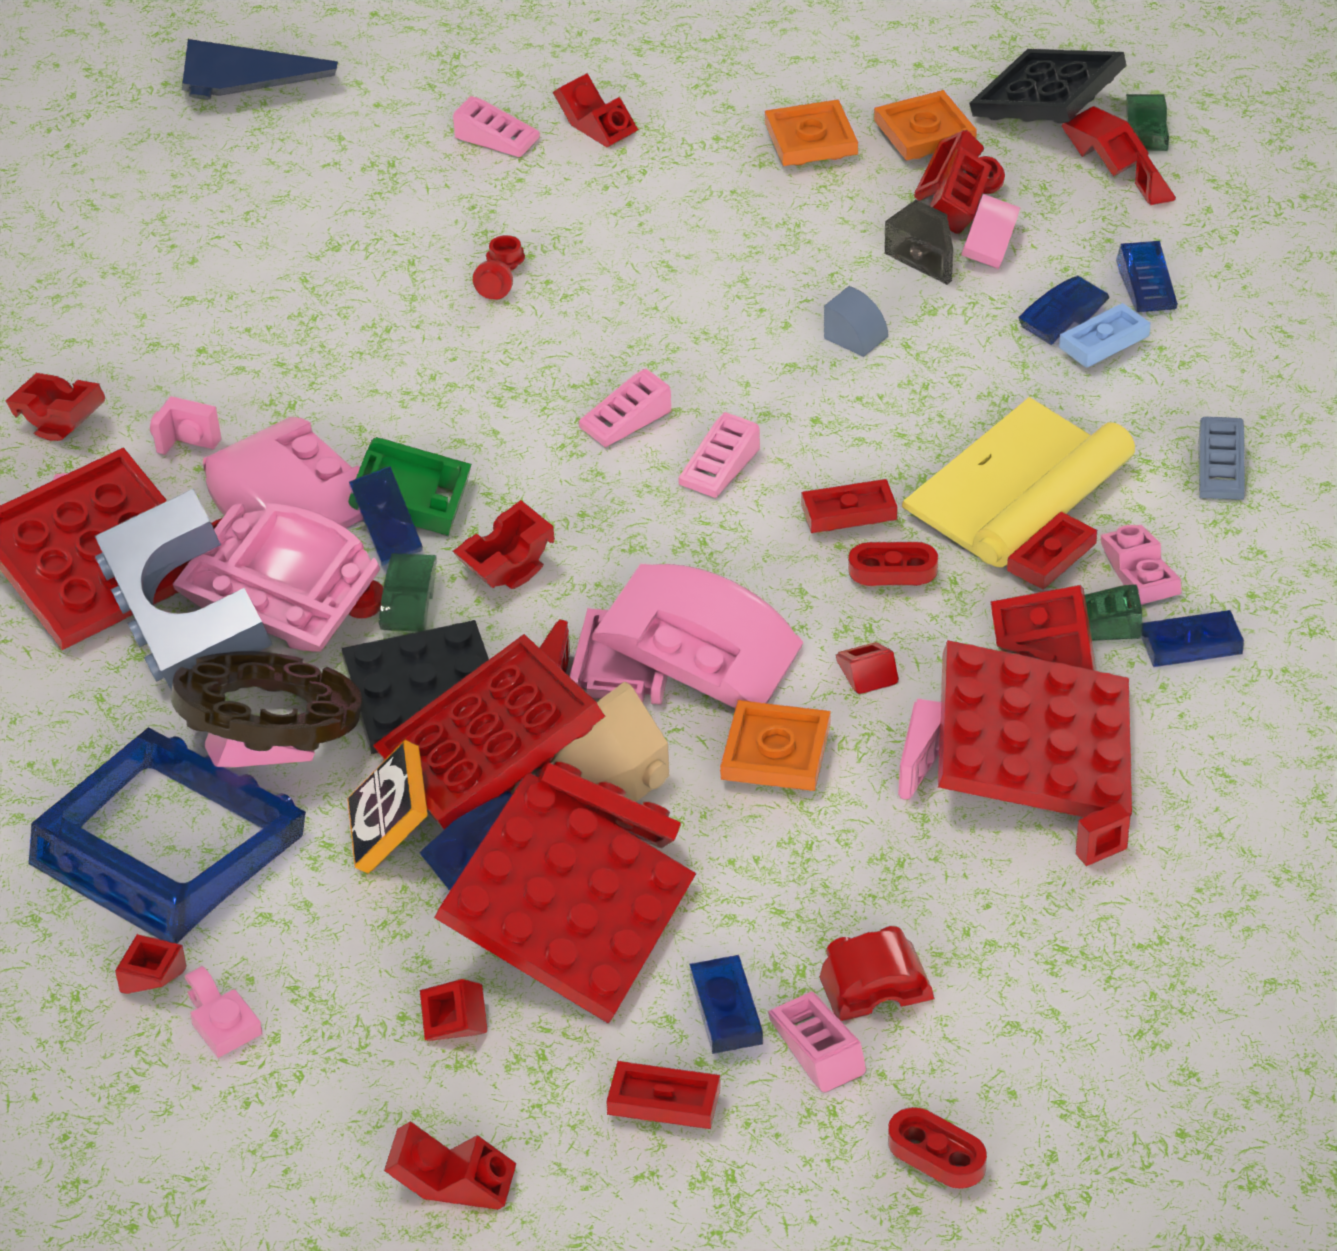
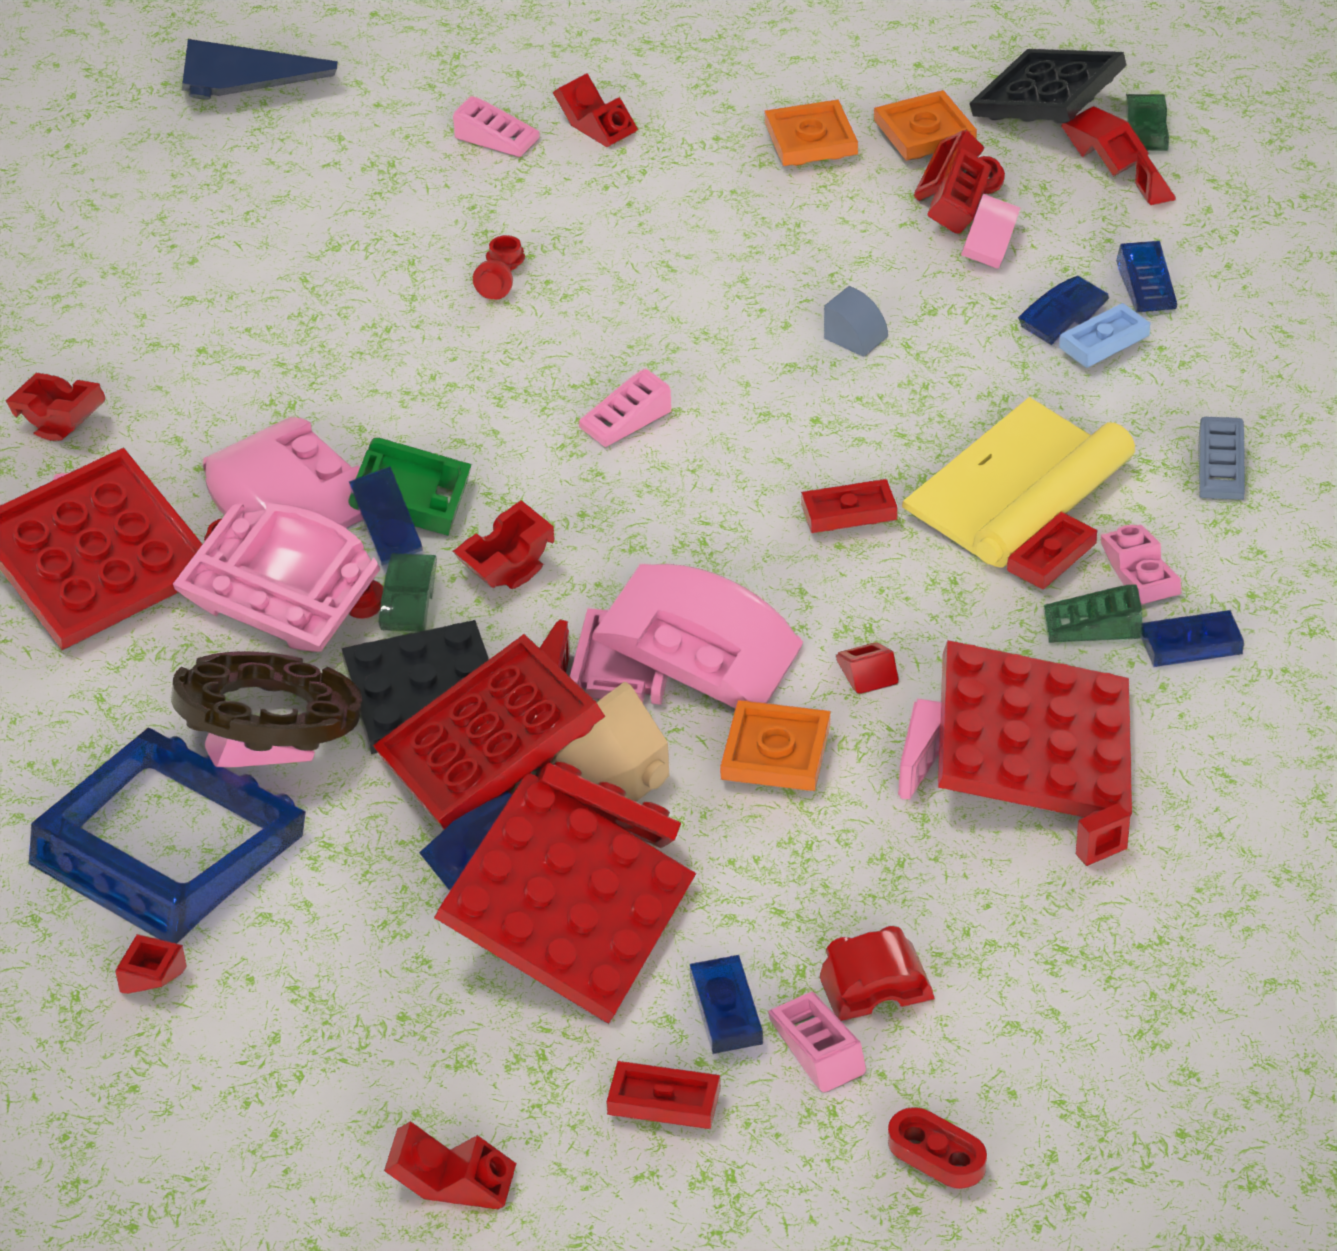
(141, 555): arch -> none
(186, 423): bright pink bracket -> none
(221, 1020): bright pink plate -> none
(387, 807): tile -> none
(453, 1010): red slope -> none
(729, 432): bright pink slope -> none
(893, 563): red plate -> none
(921, 240): clear smoke slope -> none
(1046, 626): red wing -> none

